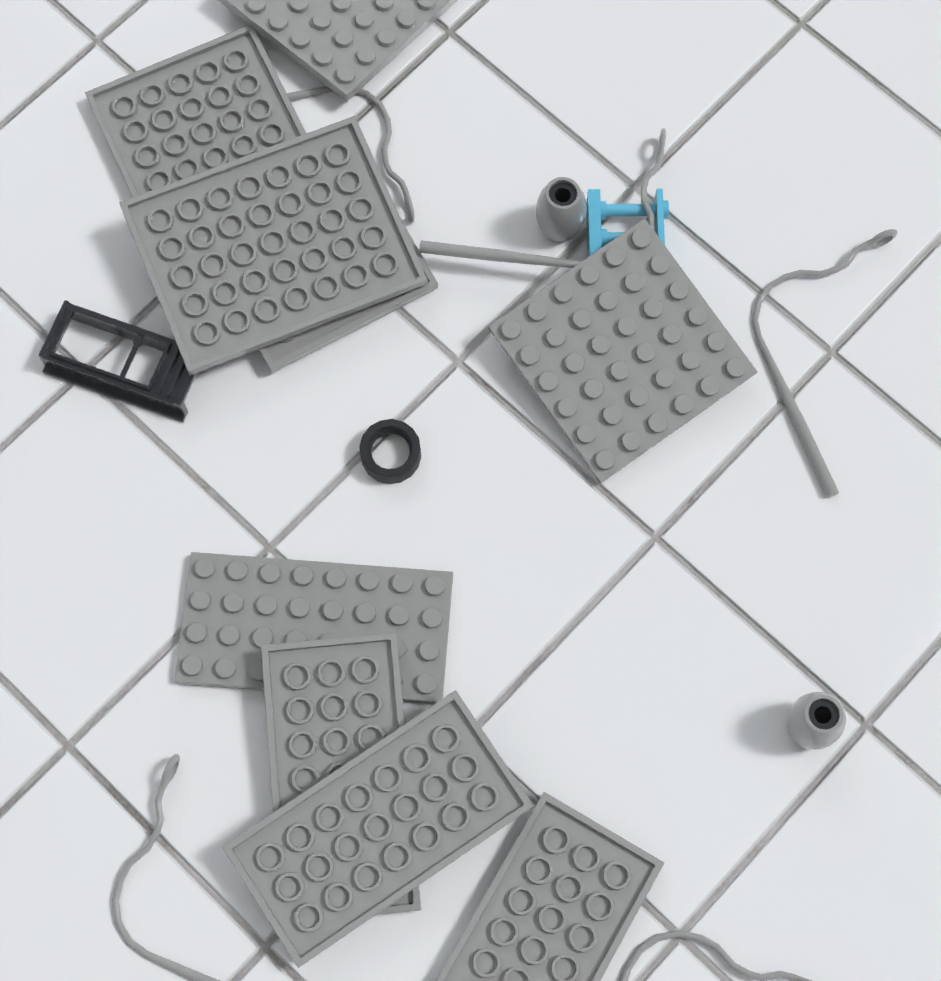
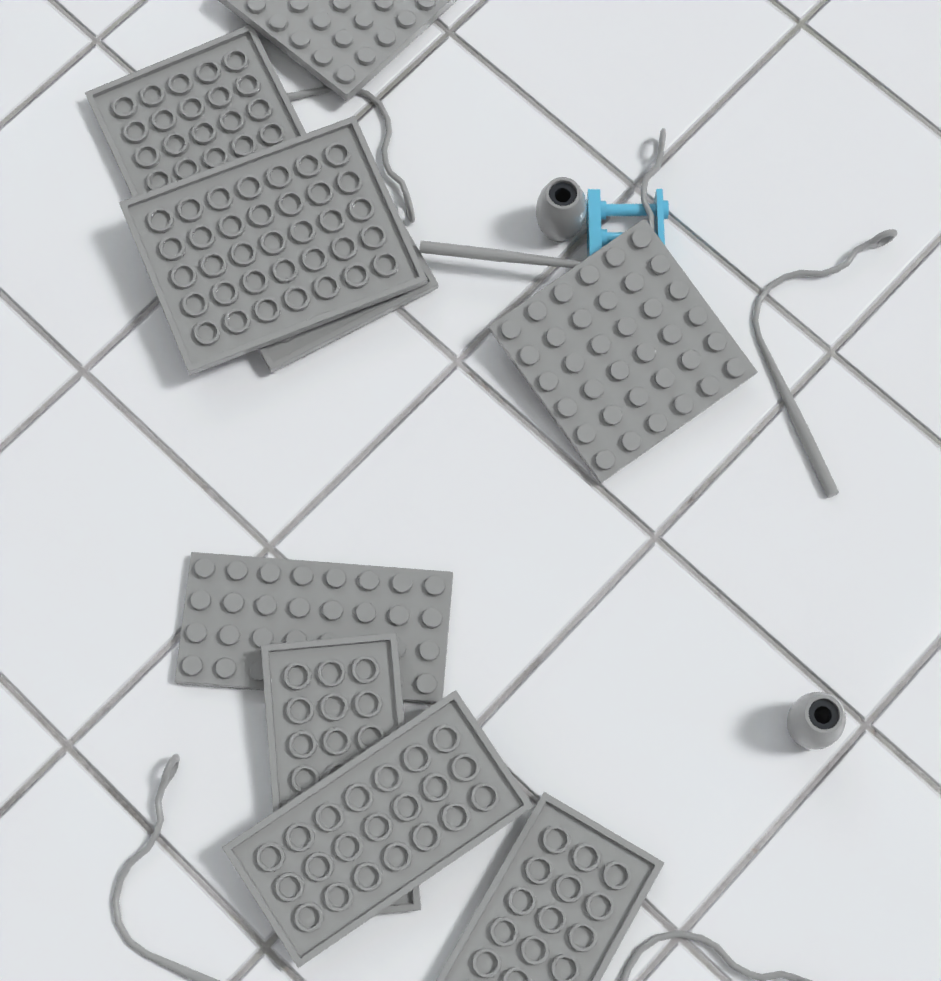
(166, 388): black piece -> none
(389, 427): black tyre -> none

